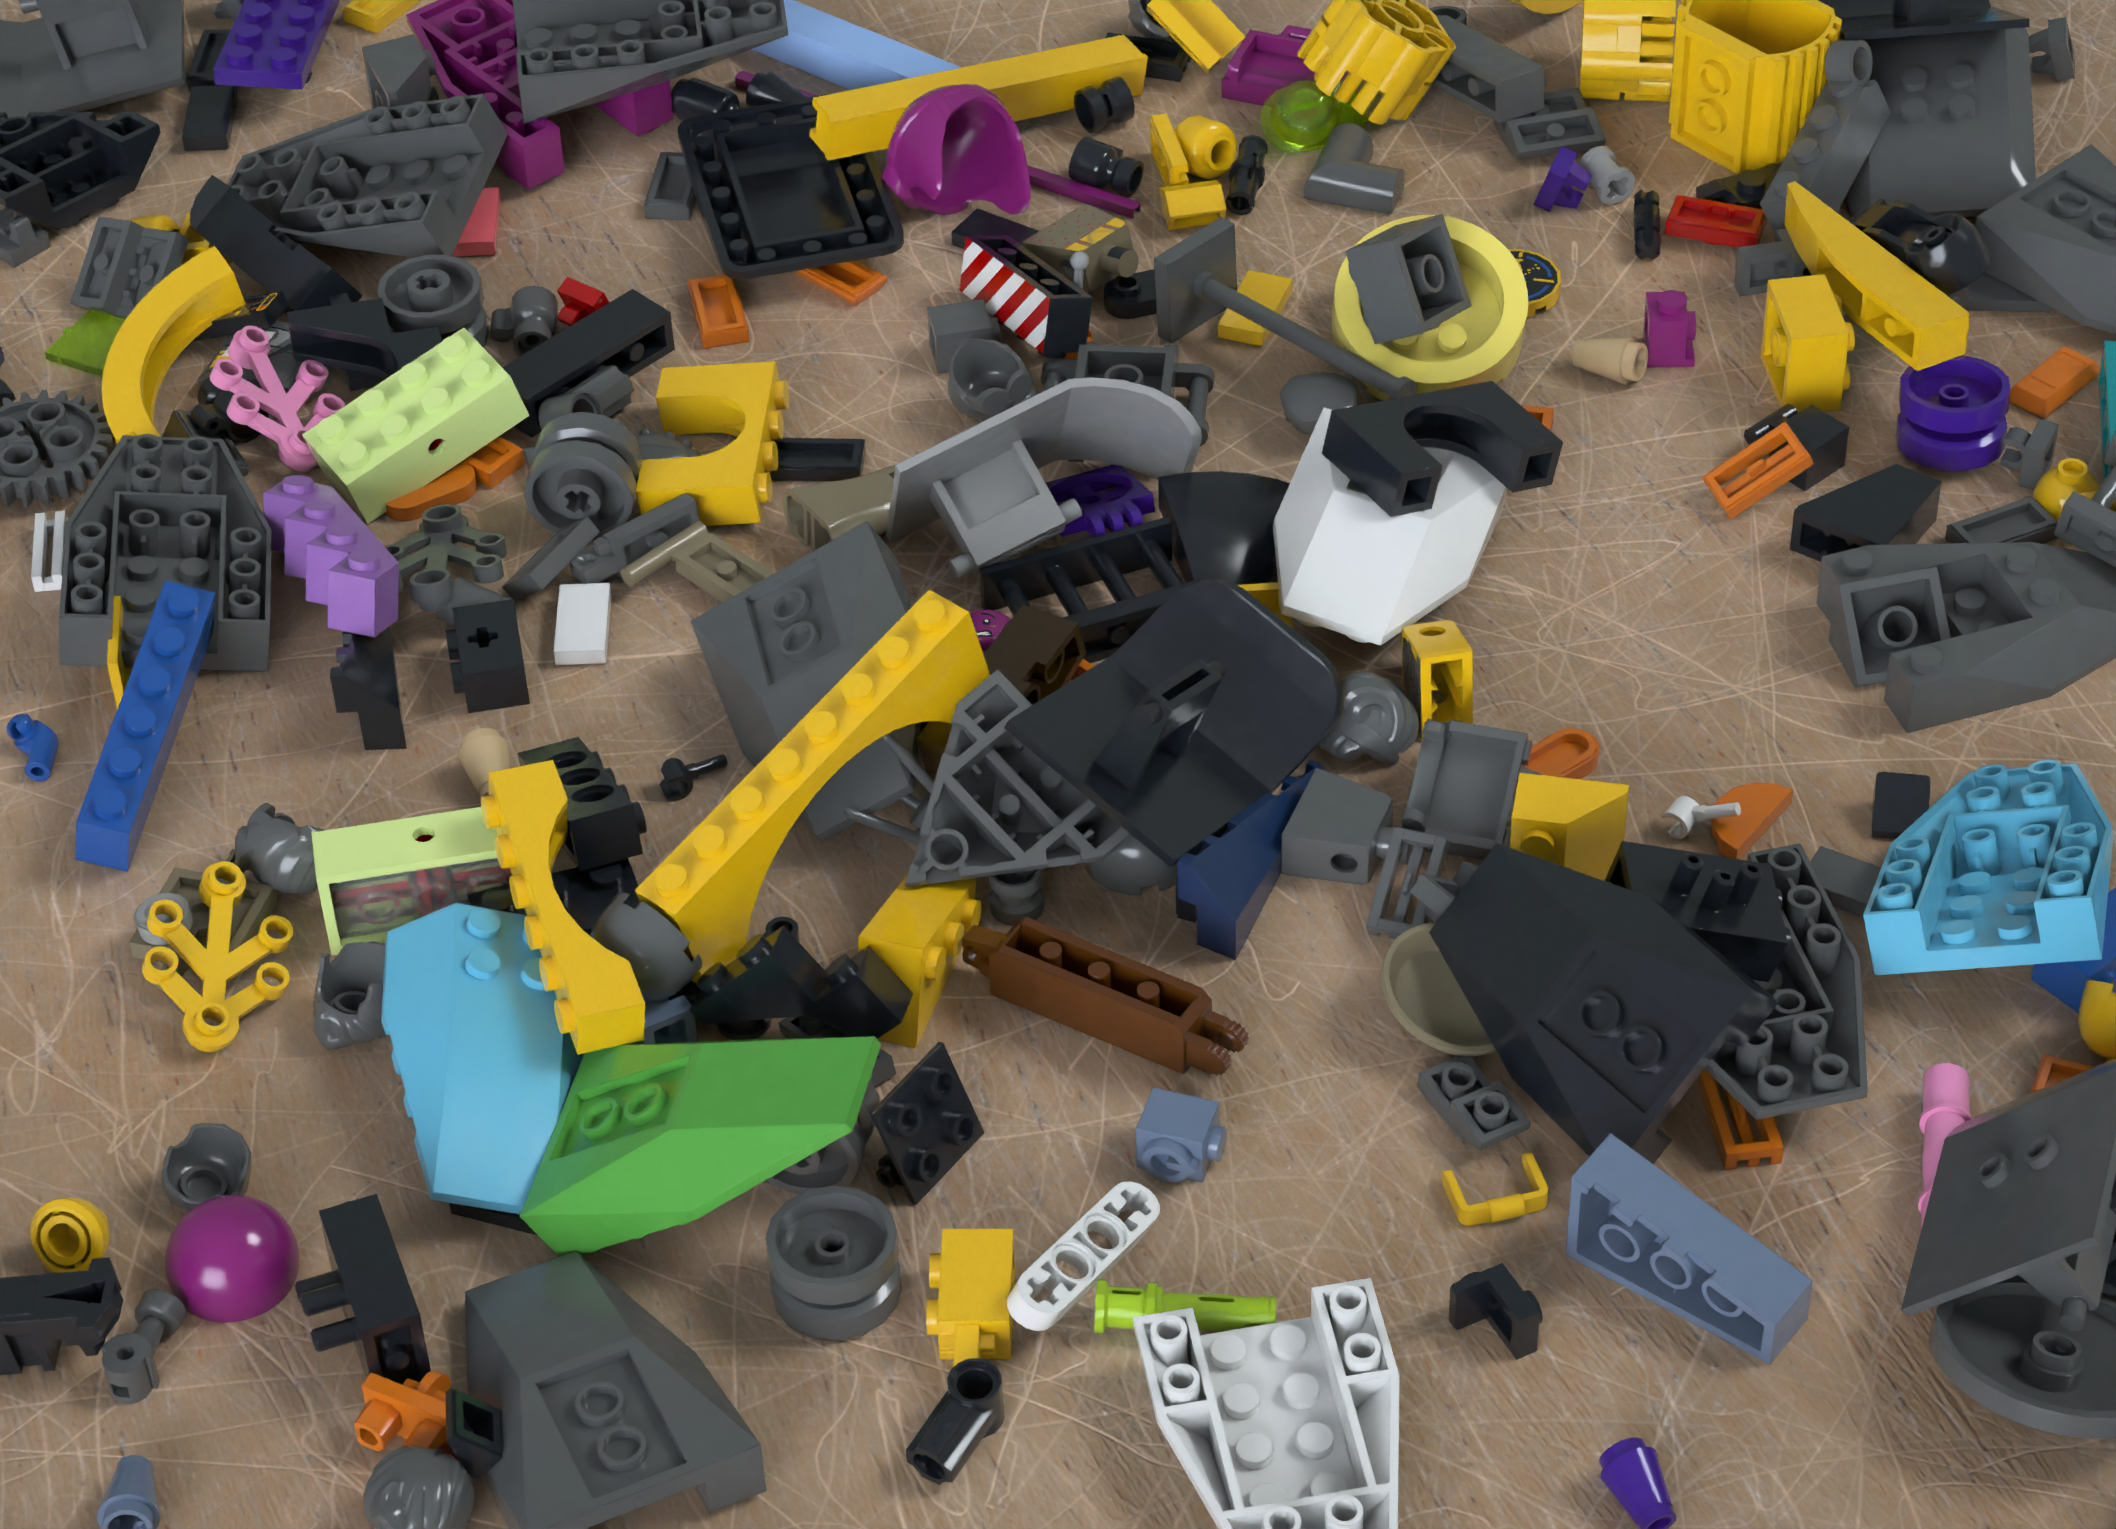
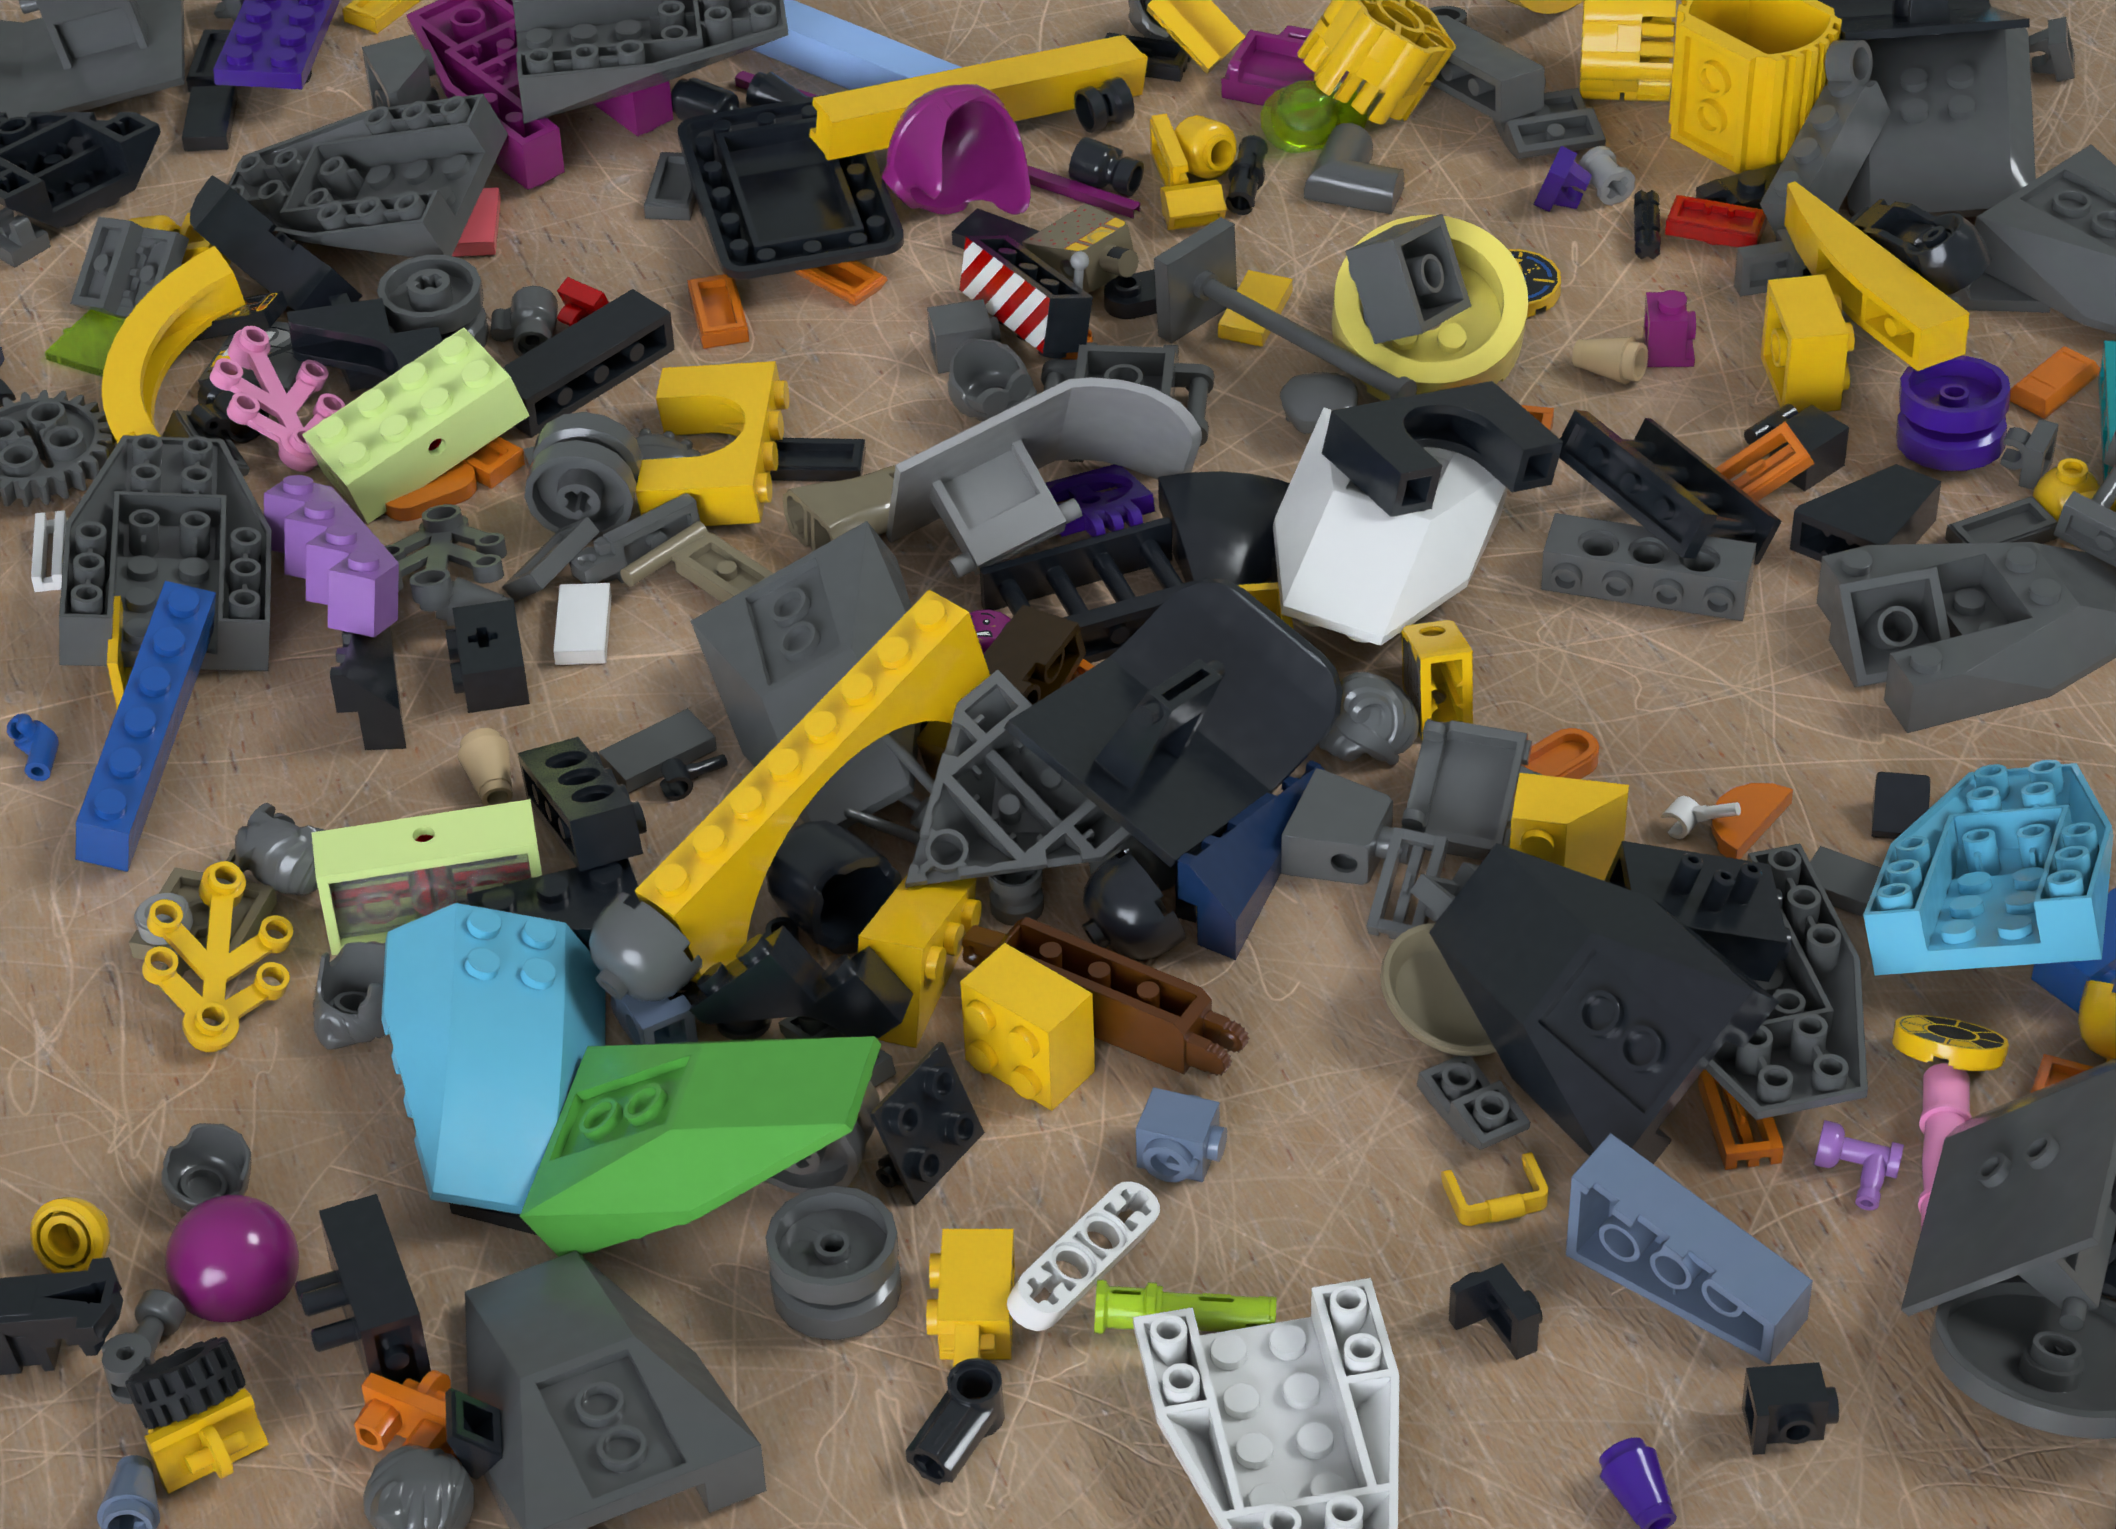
(185, 1382): none -> black tyre
(206, 1442): none -> yellow hips
(592, 985): yellow arch -> none
(599, 394): dark grey piece -> none
(641, 756): none -> dark grey tile
(830, 883): none -> black cylinder
(1028, 1026): none -> yellow brick
(1128, 911): none -> black cylinder
(1637, 568): none -> dark grey brick
(1665, 486): none -> black fence
(1787, 1405): none -> black brick
(1876, 1161): none -> medium lavender piece
(1960, 1042): none -> yellow tile

